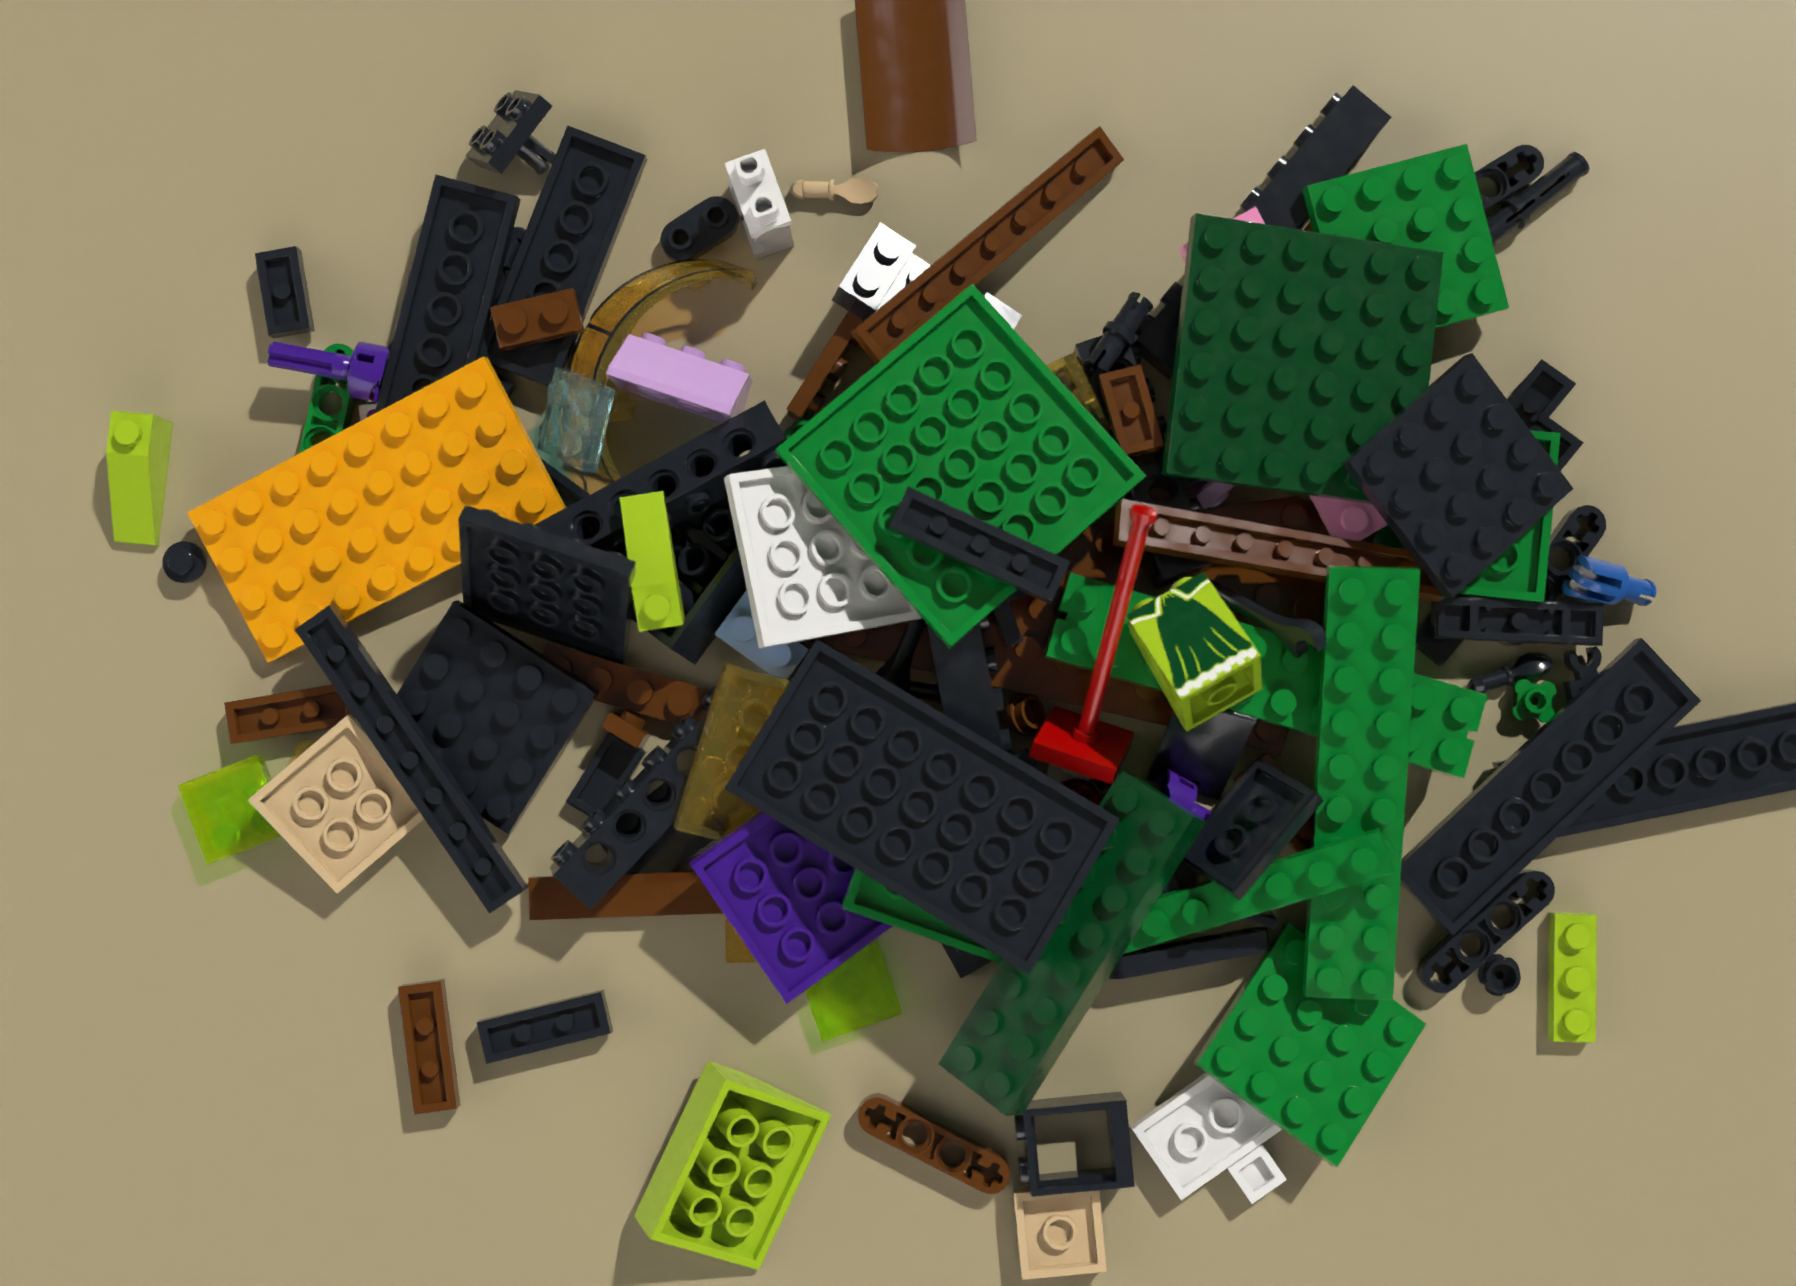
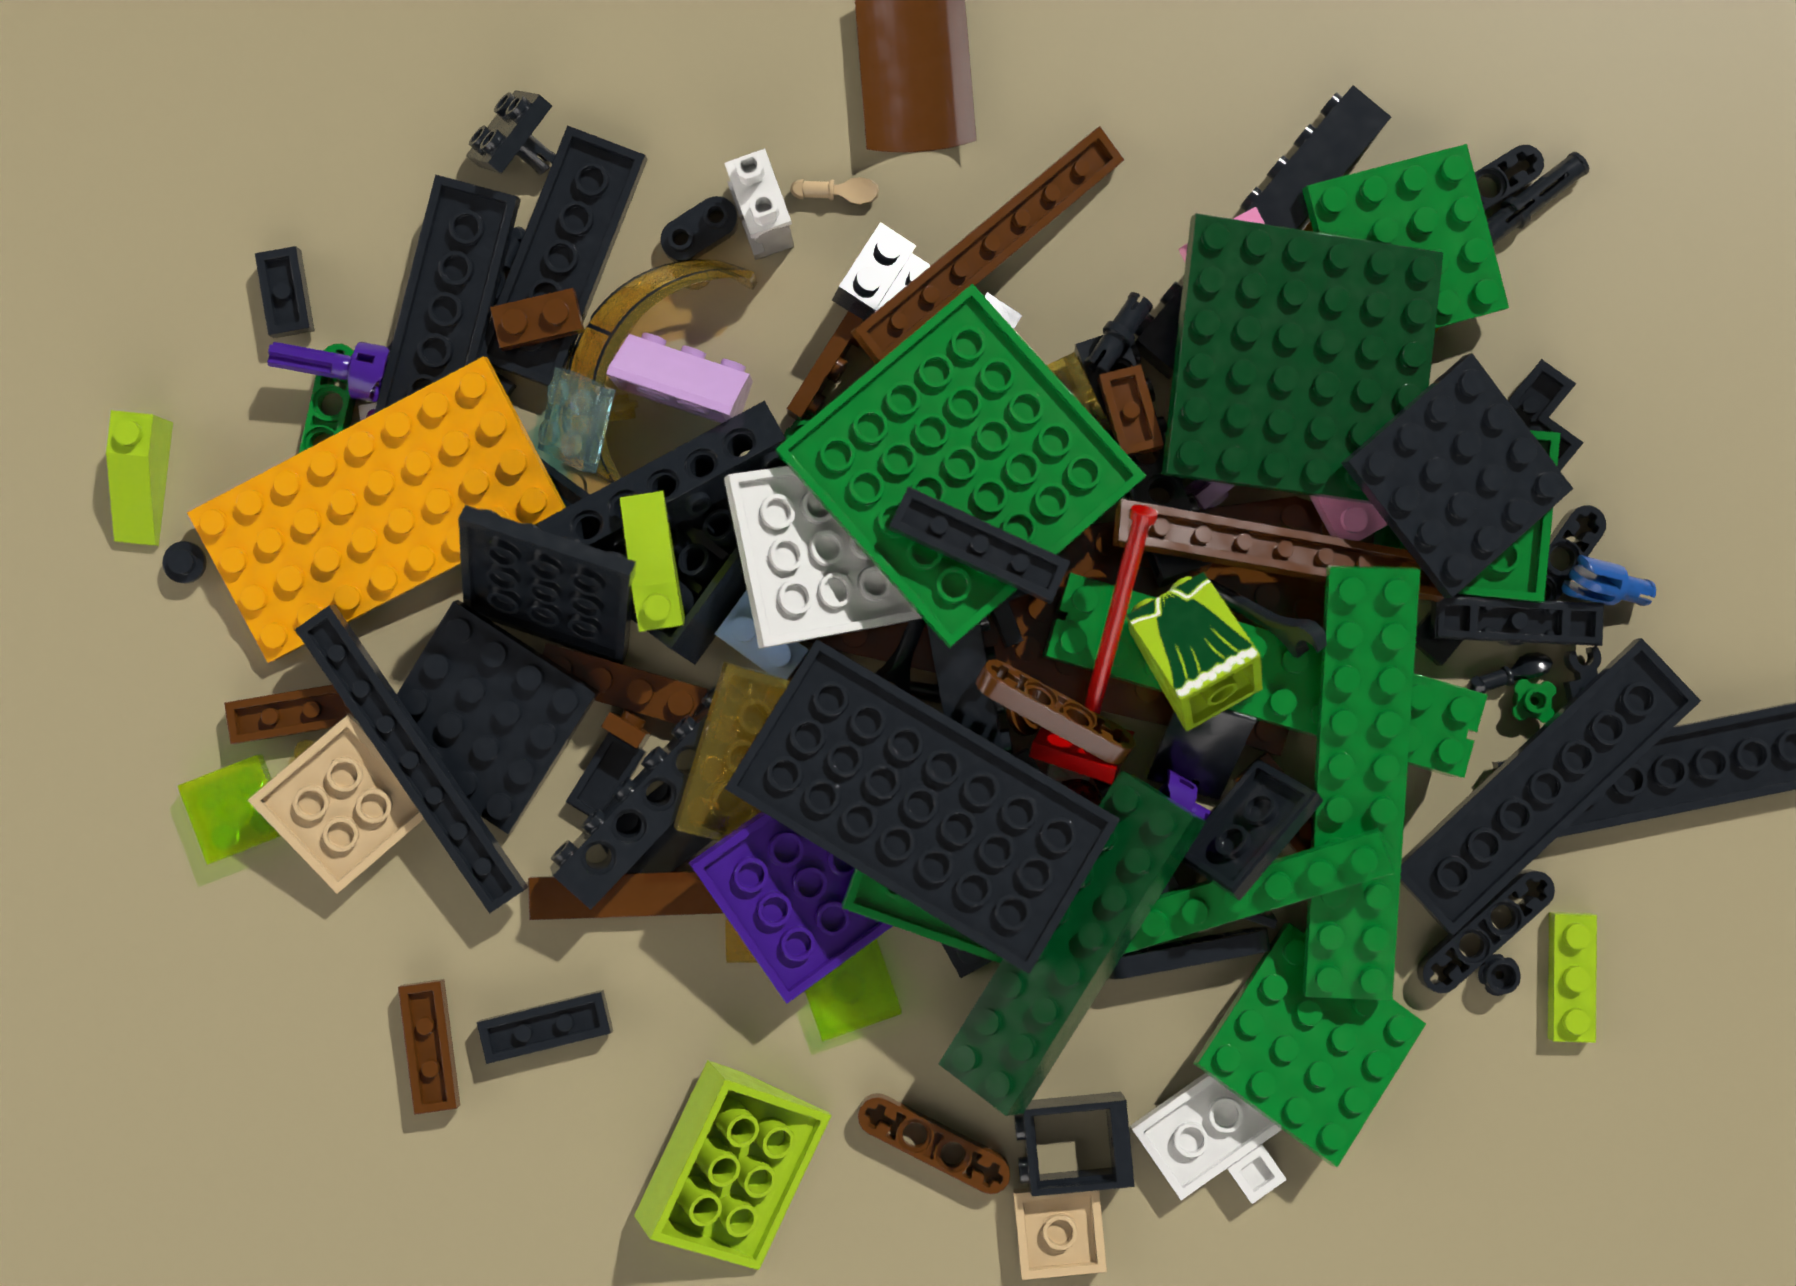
(1055, 712): none -> reddish brown beam

